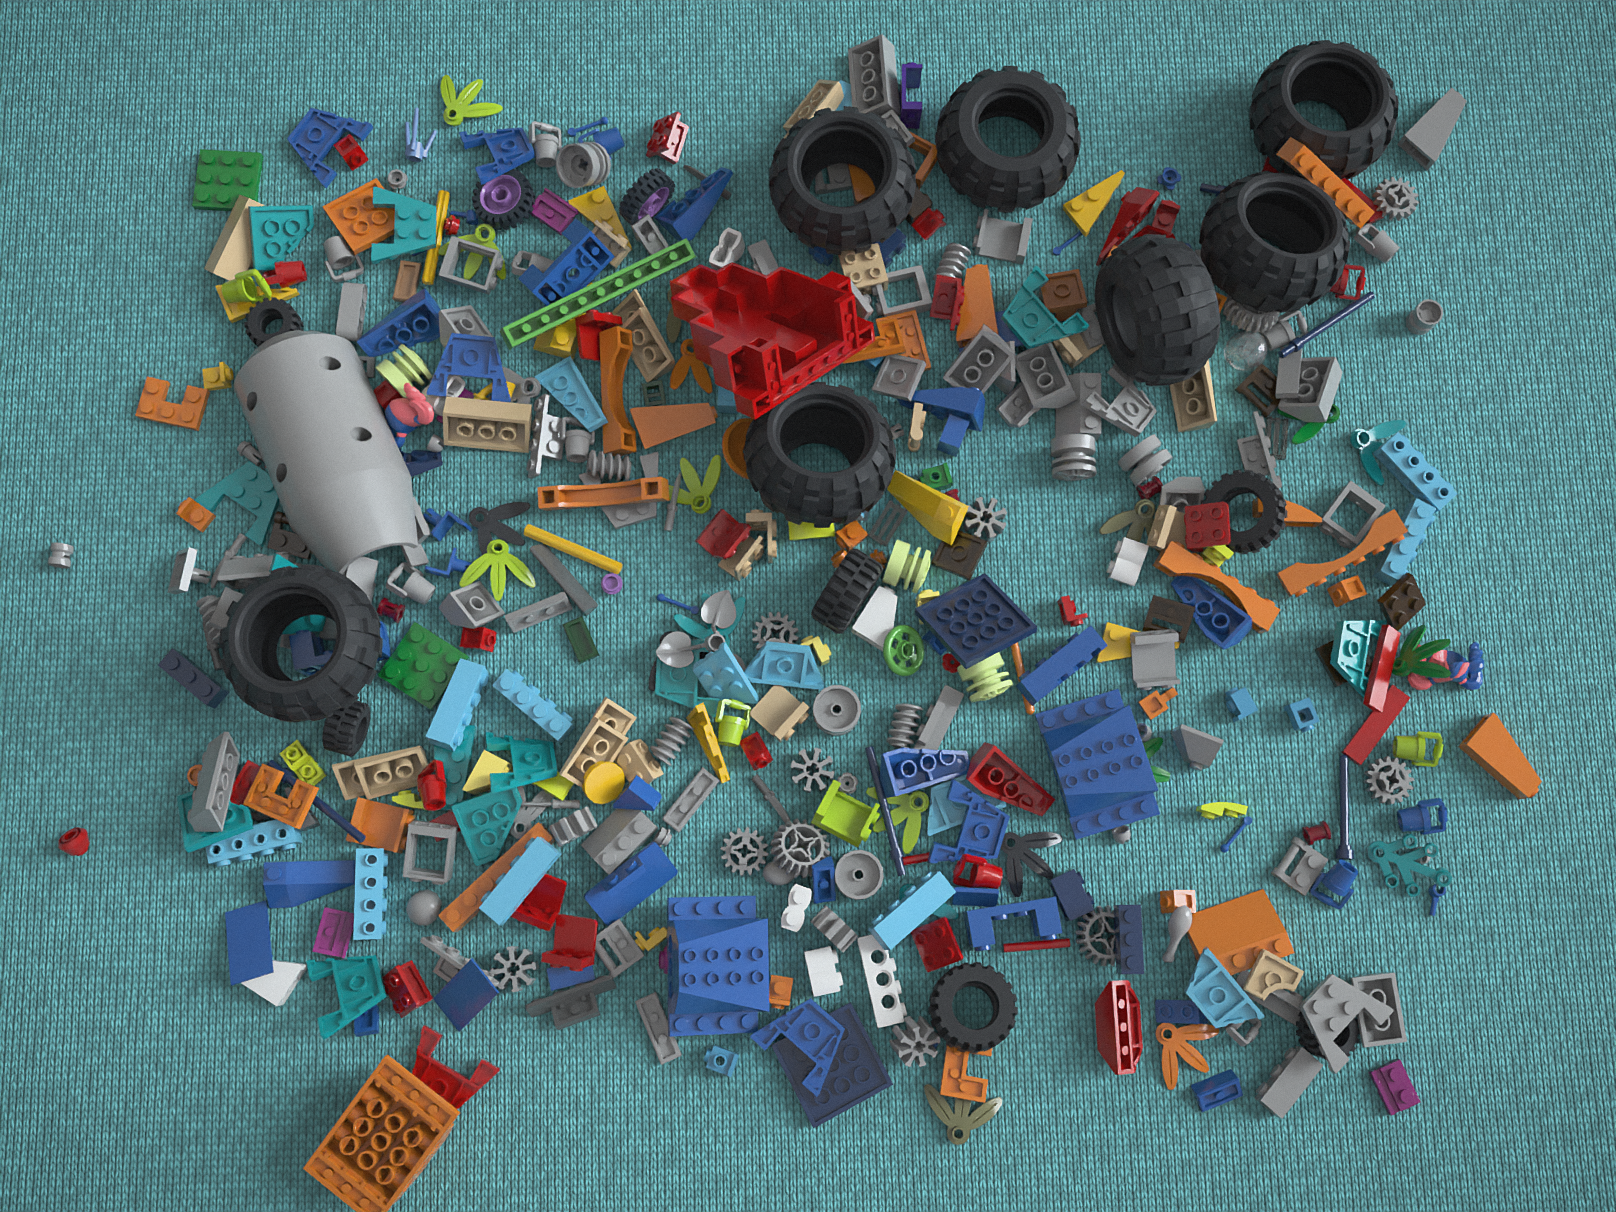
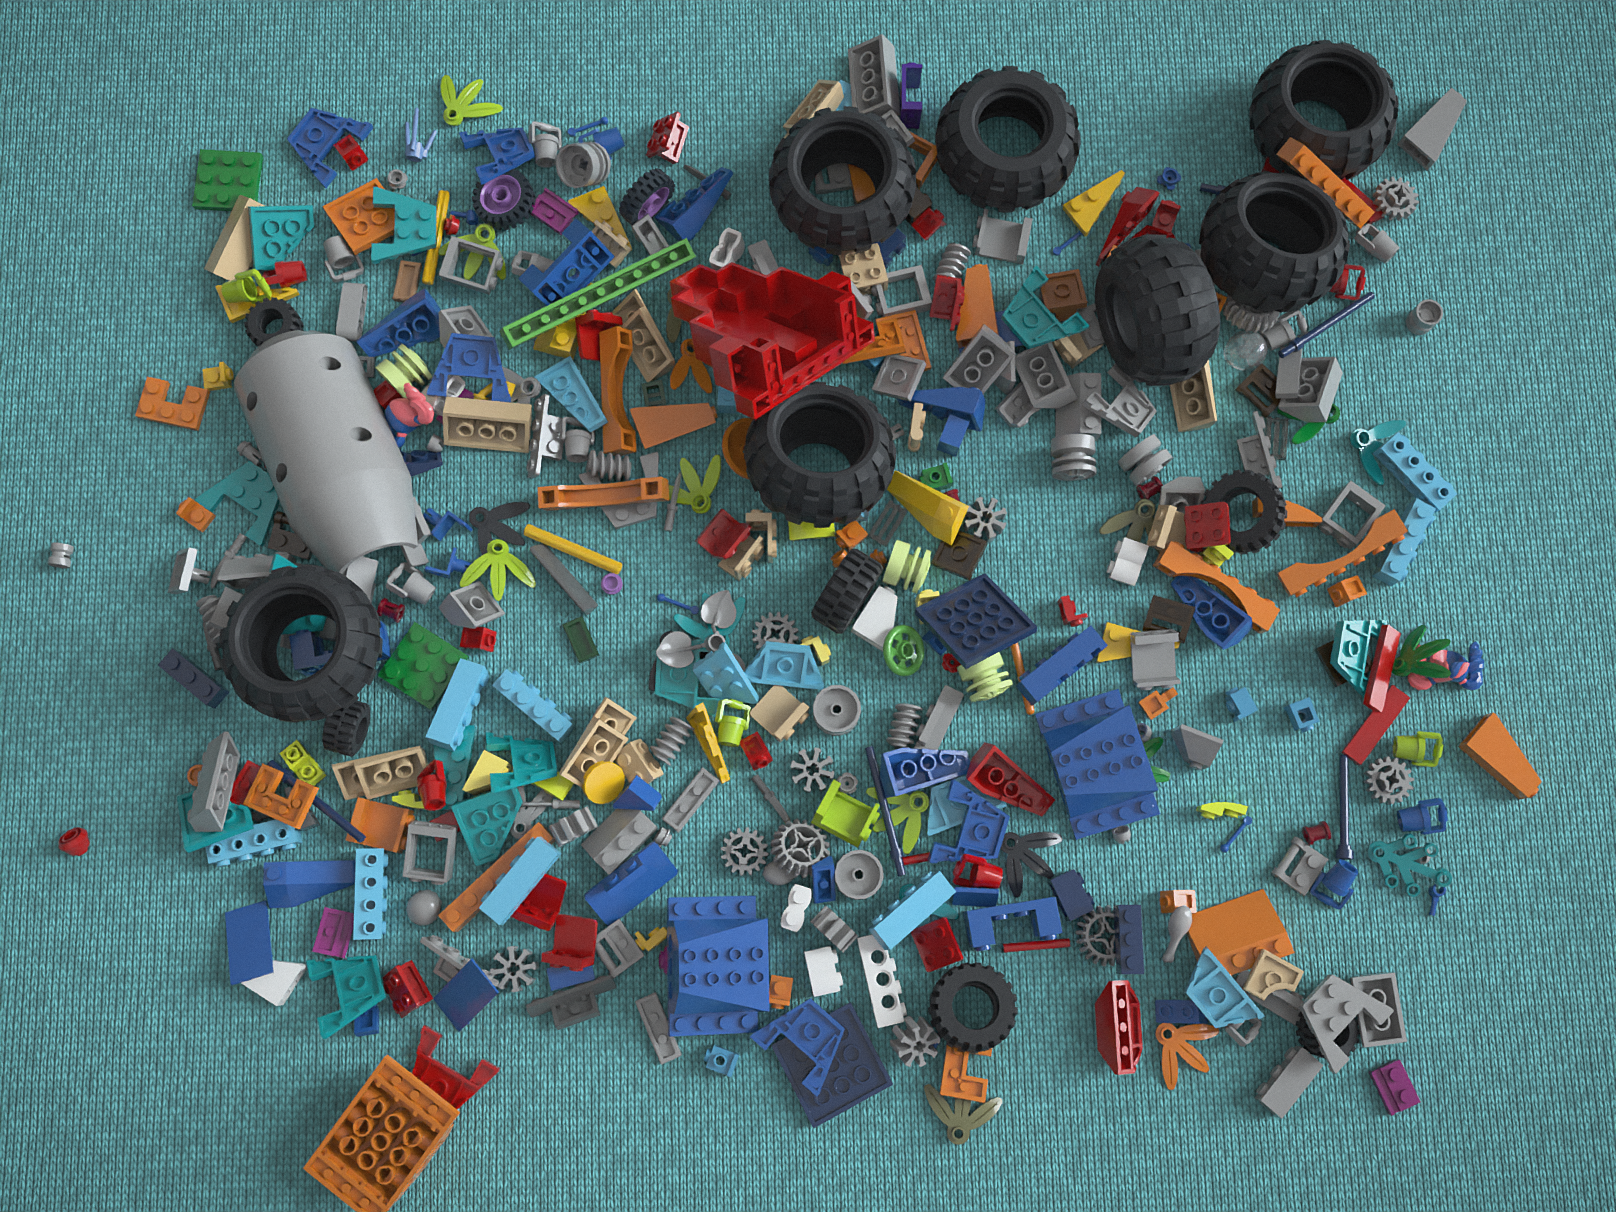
(538, 612): light grey tile -> none
(1217, 1090): blue slope -> none
(1401, 601): dark brown plate -> none

